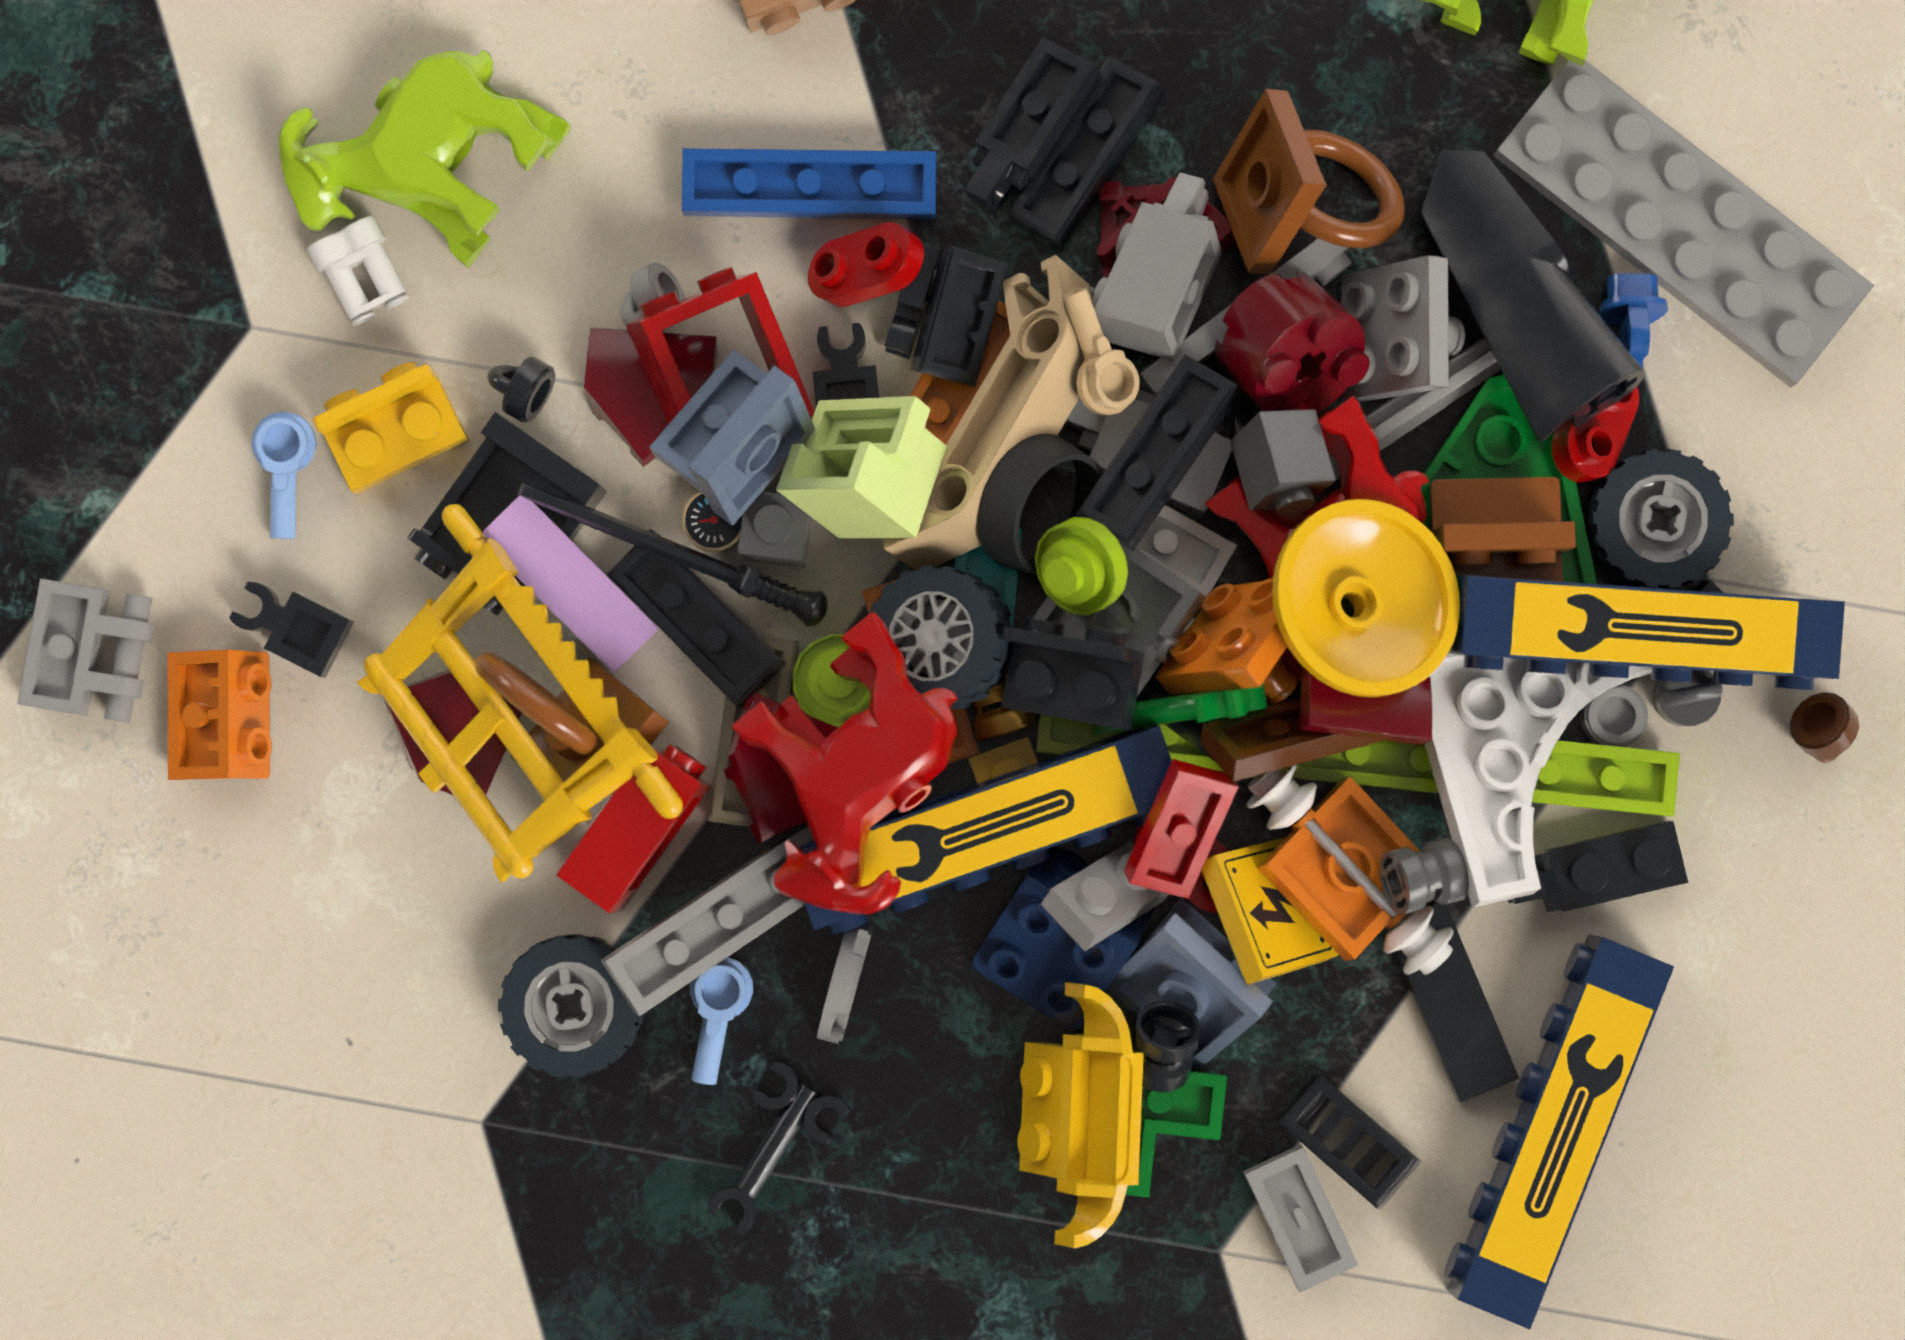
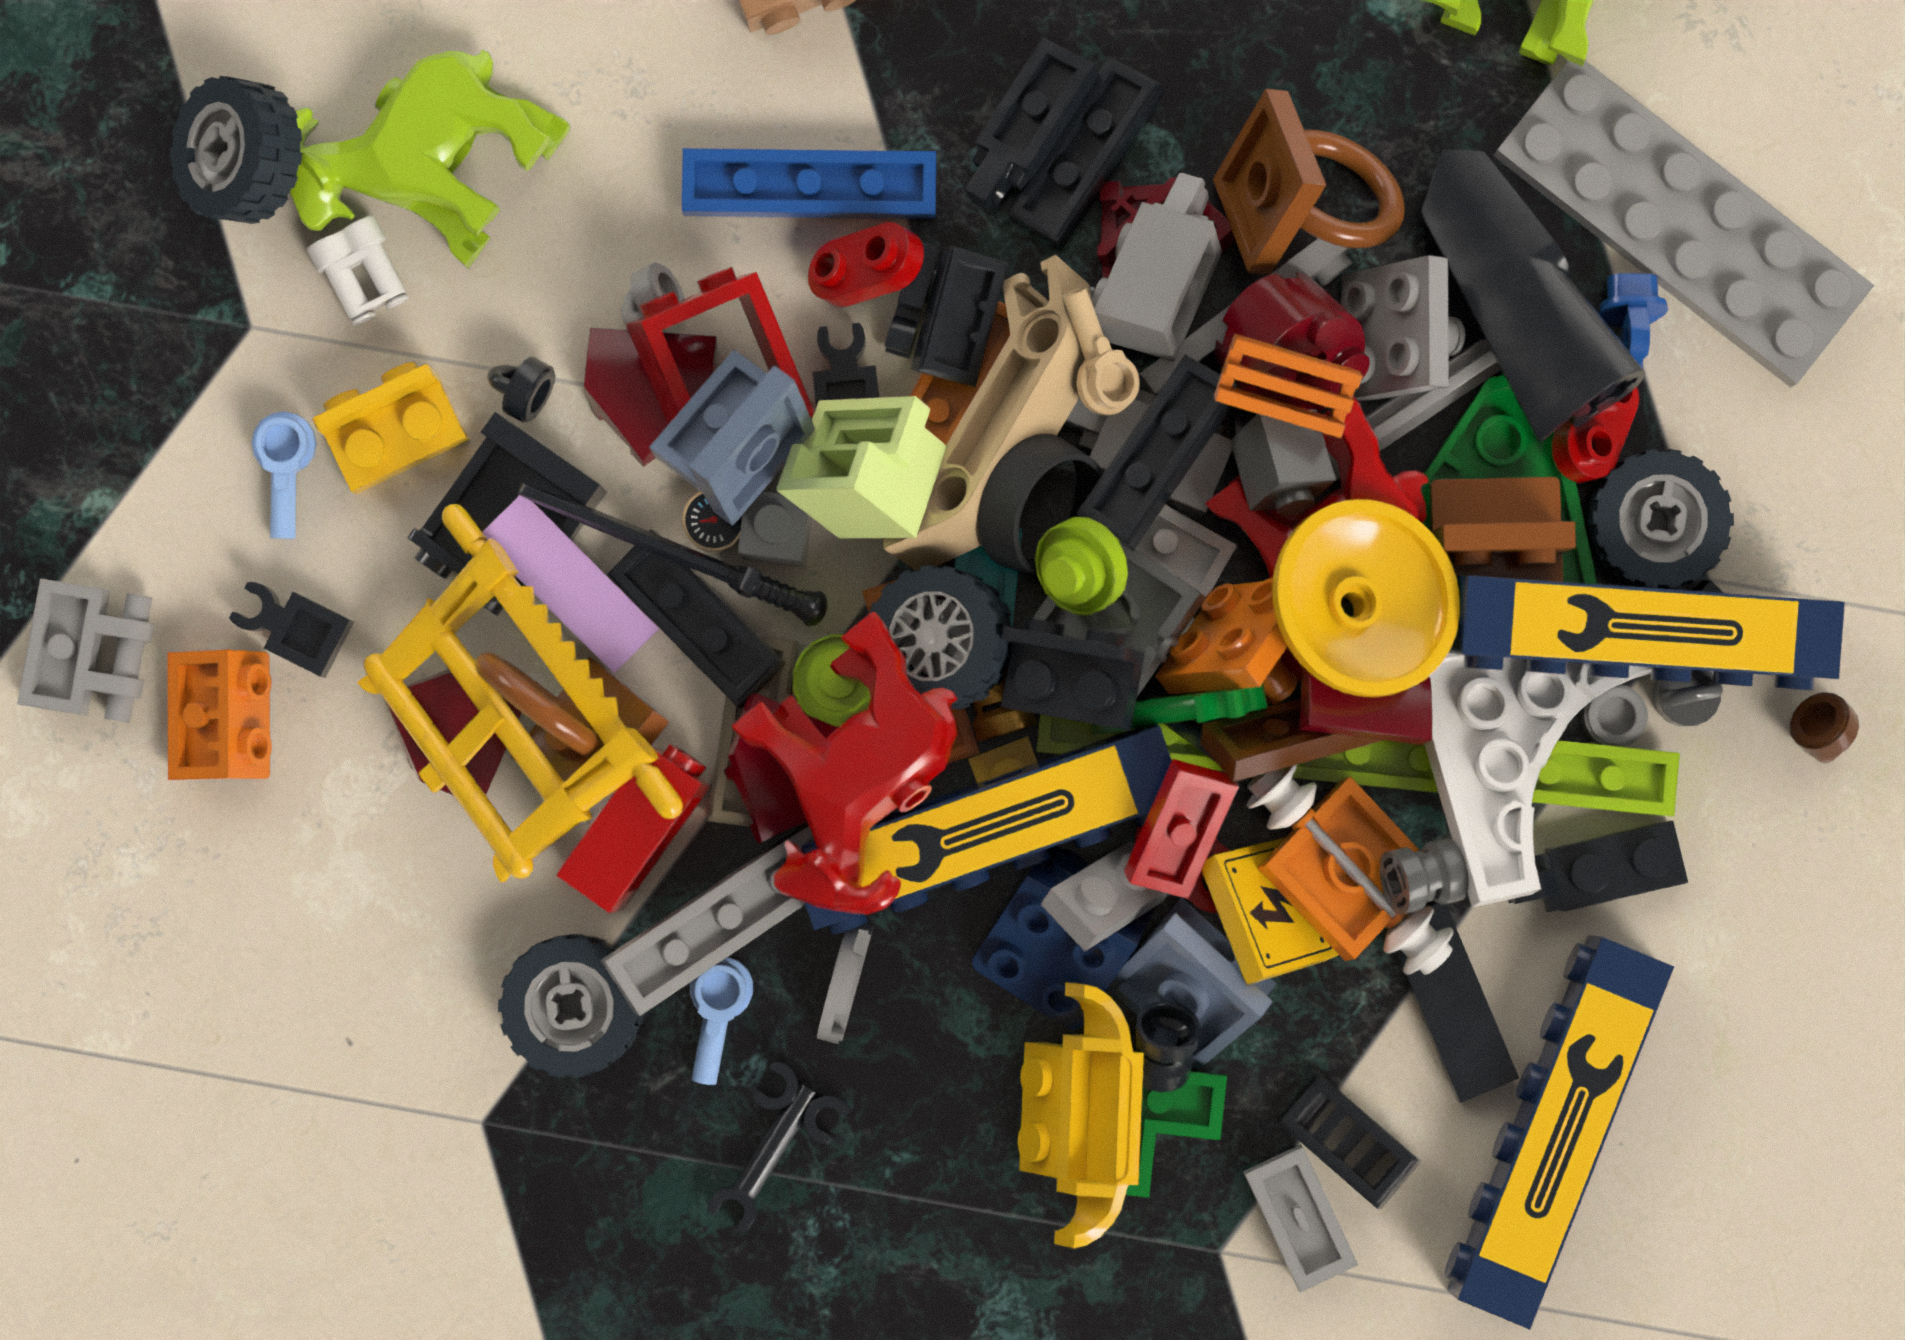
(236, 150): none -> black wheel
(1340, 403): none -> orange tile

